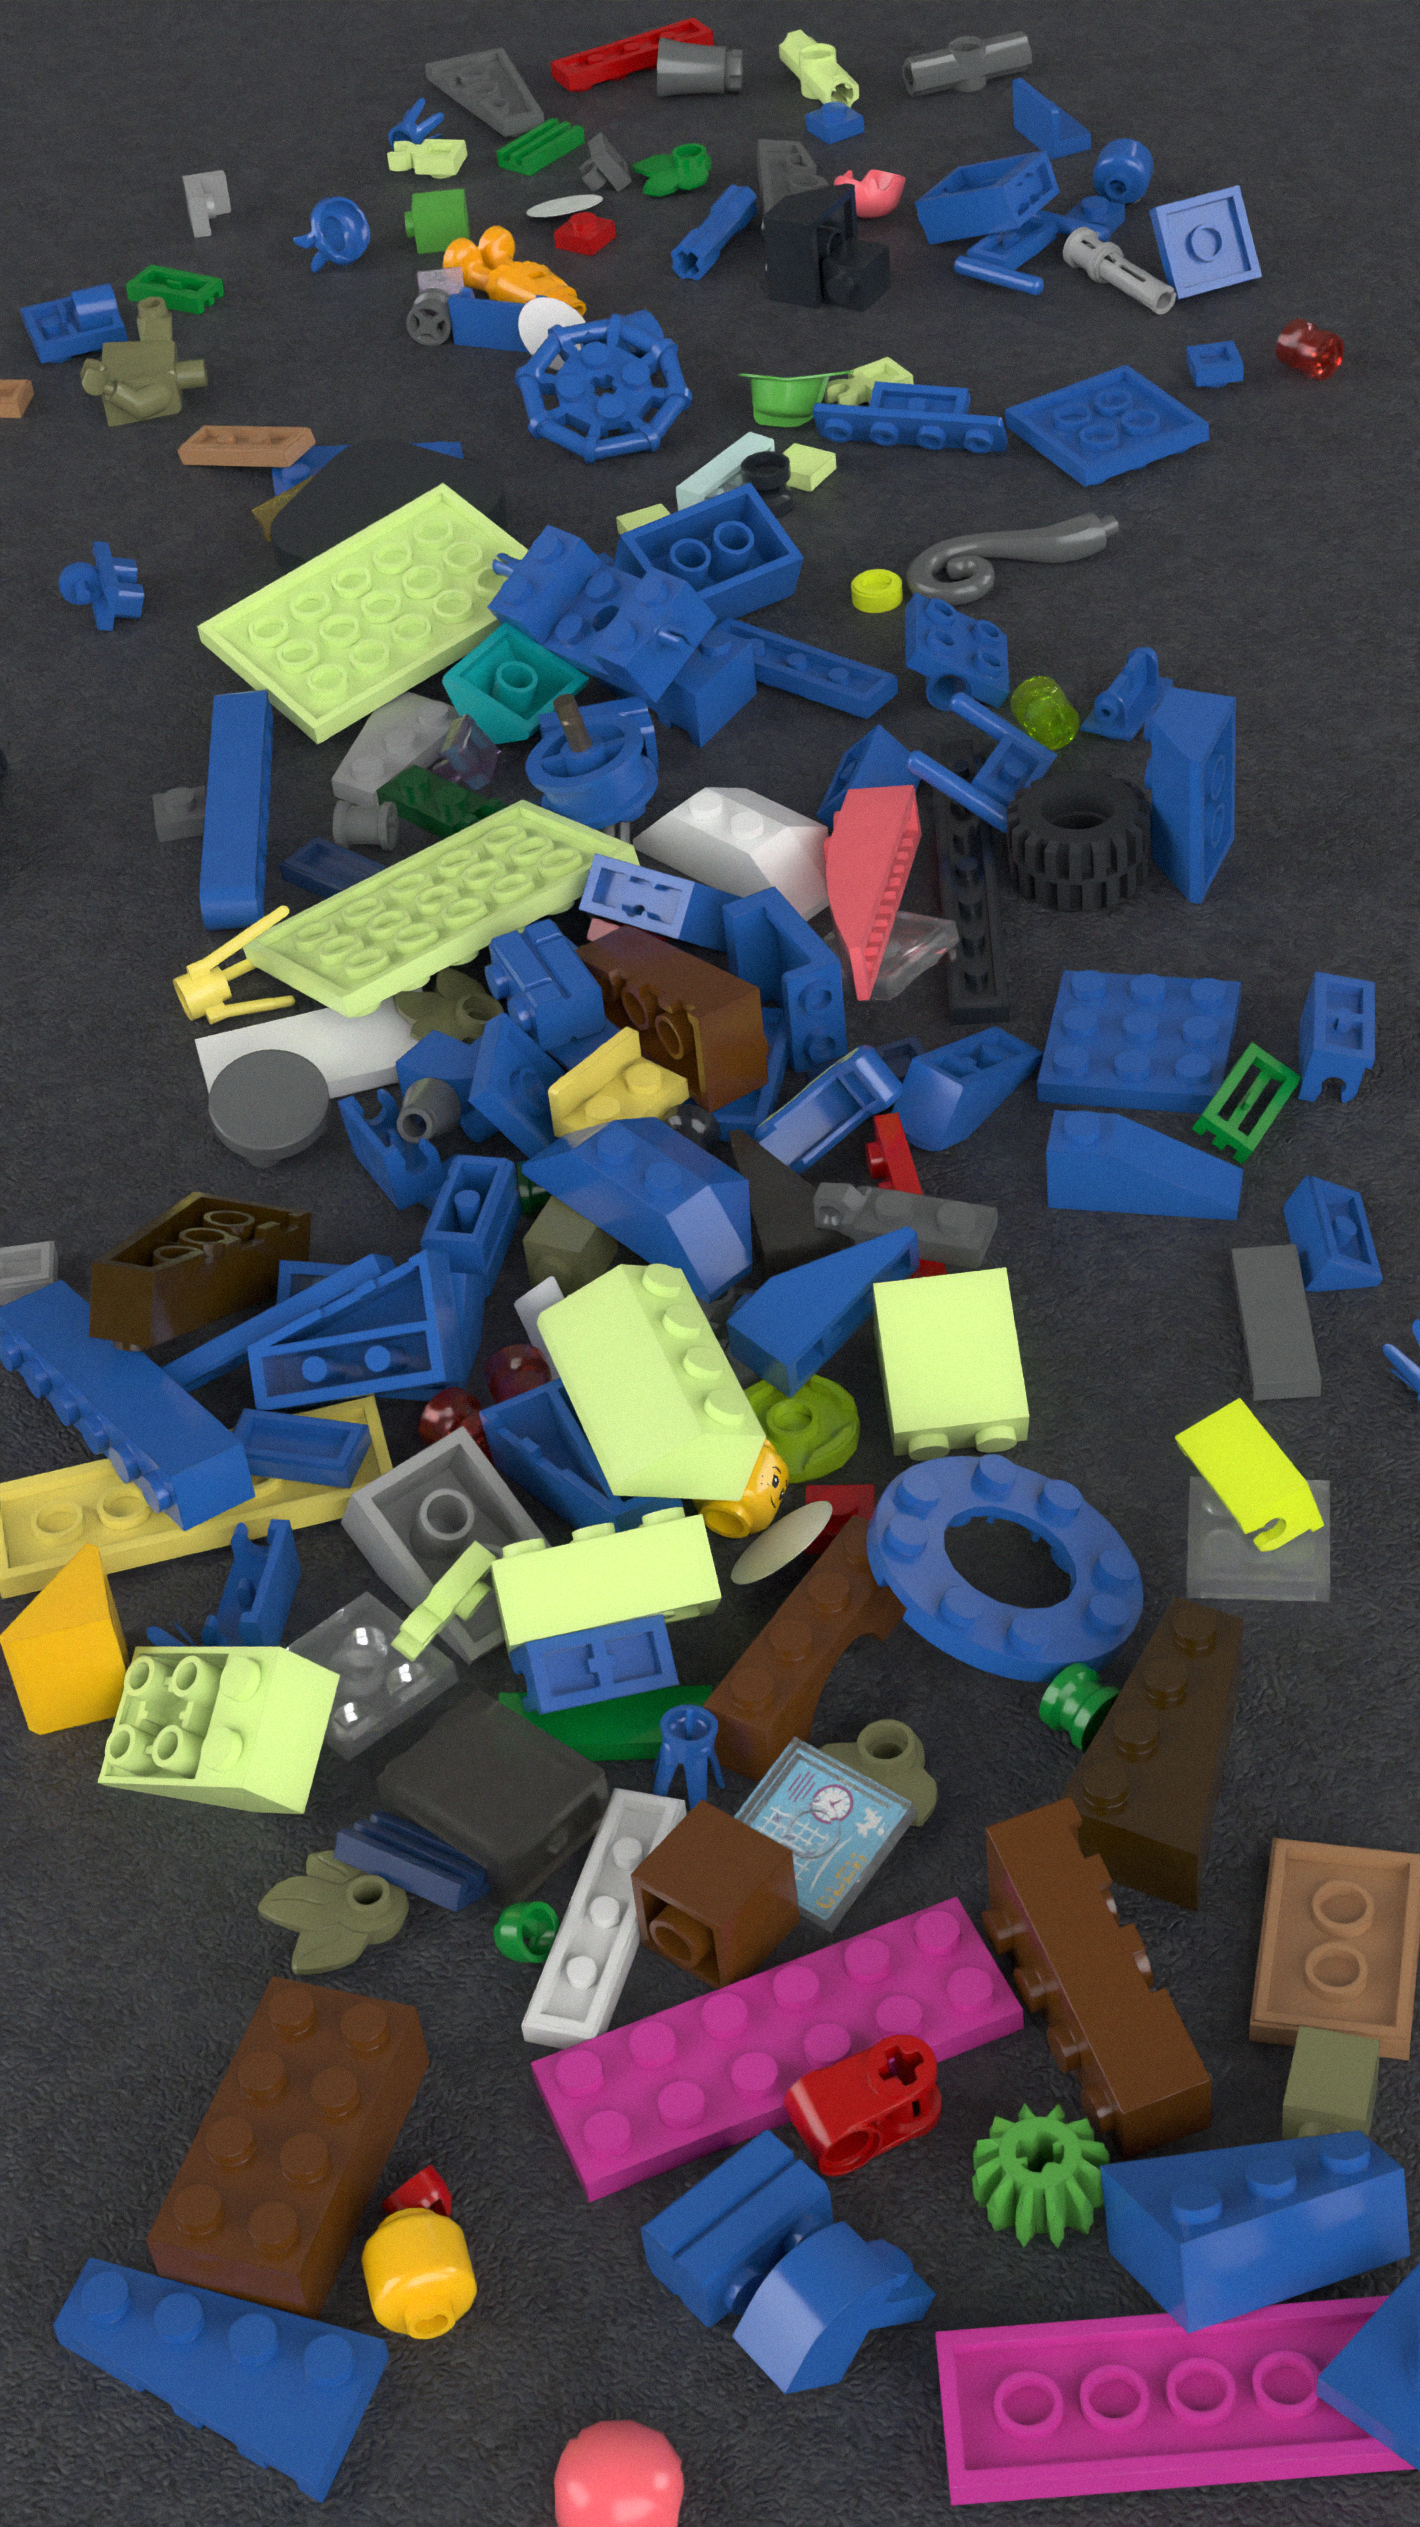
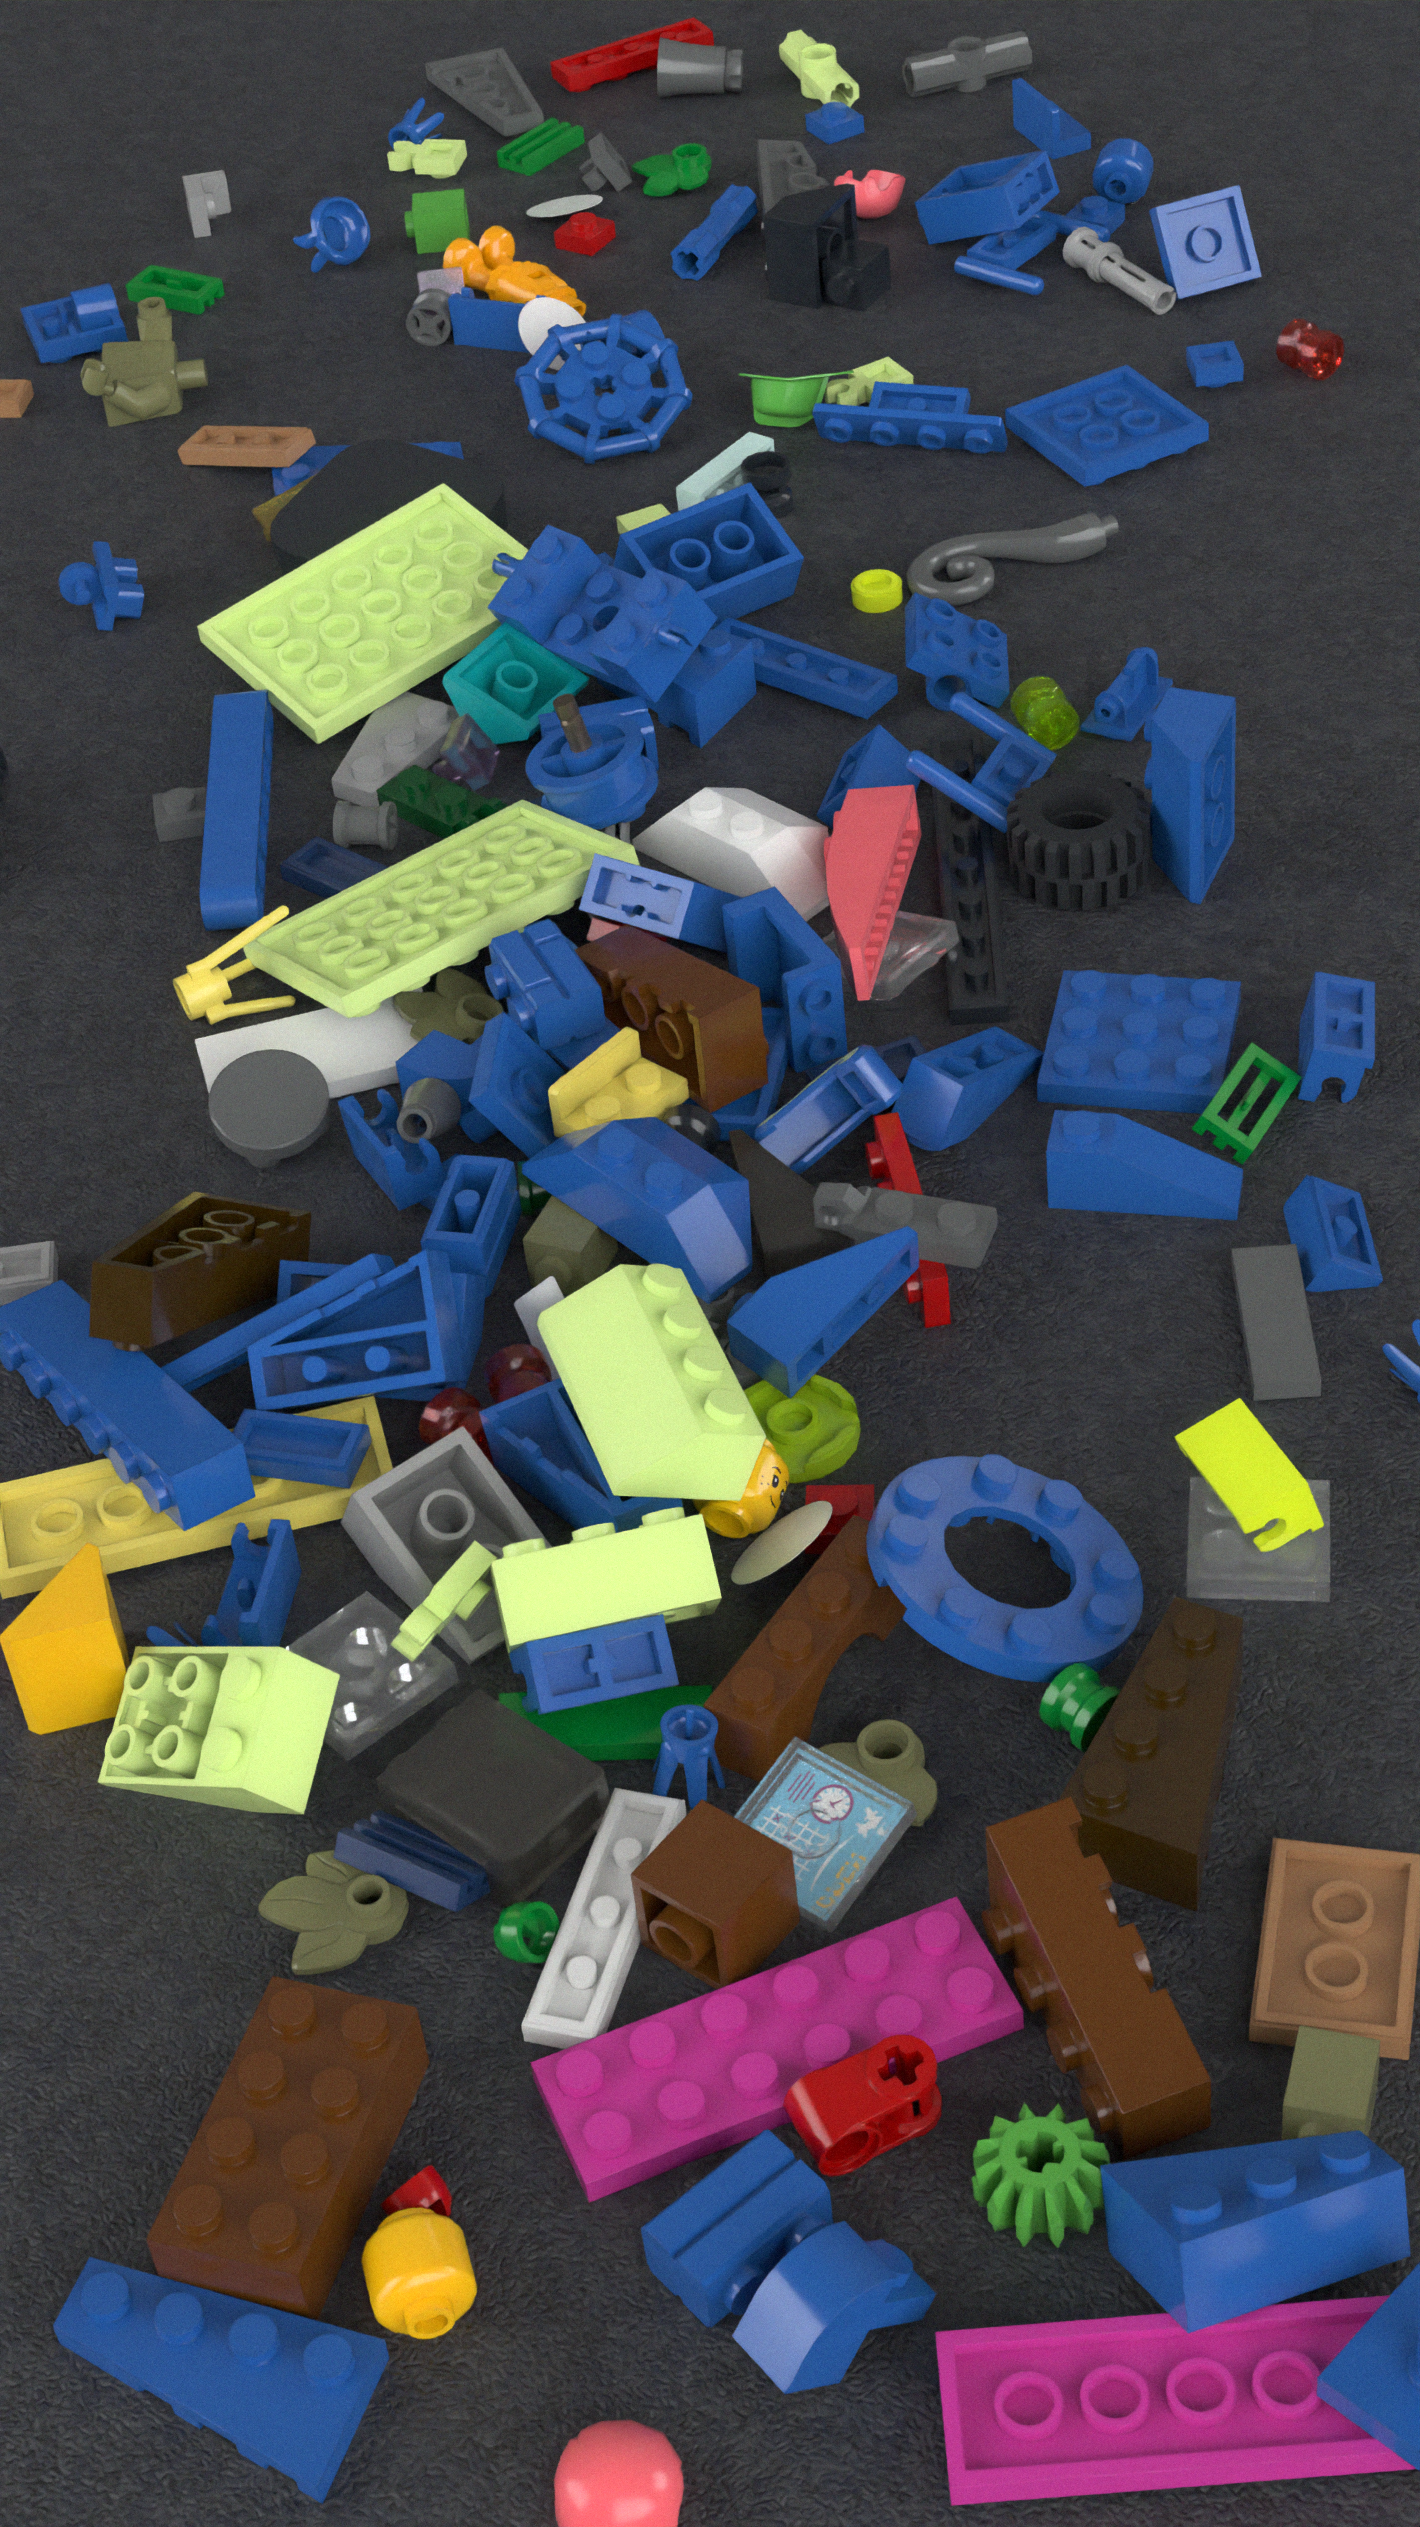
(809, 466): yellowish green tile -> none
(950, 1364): yellowish green slope -> none

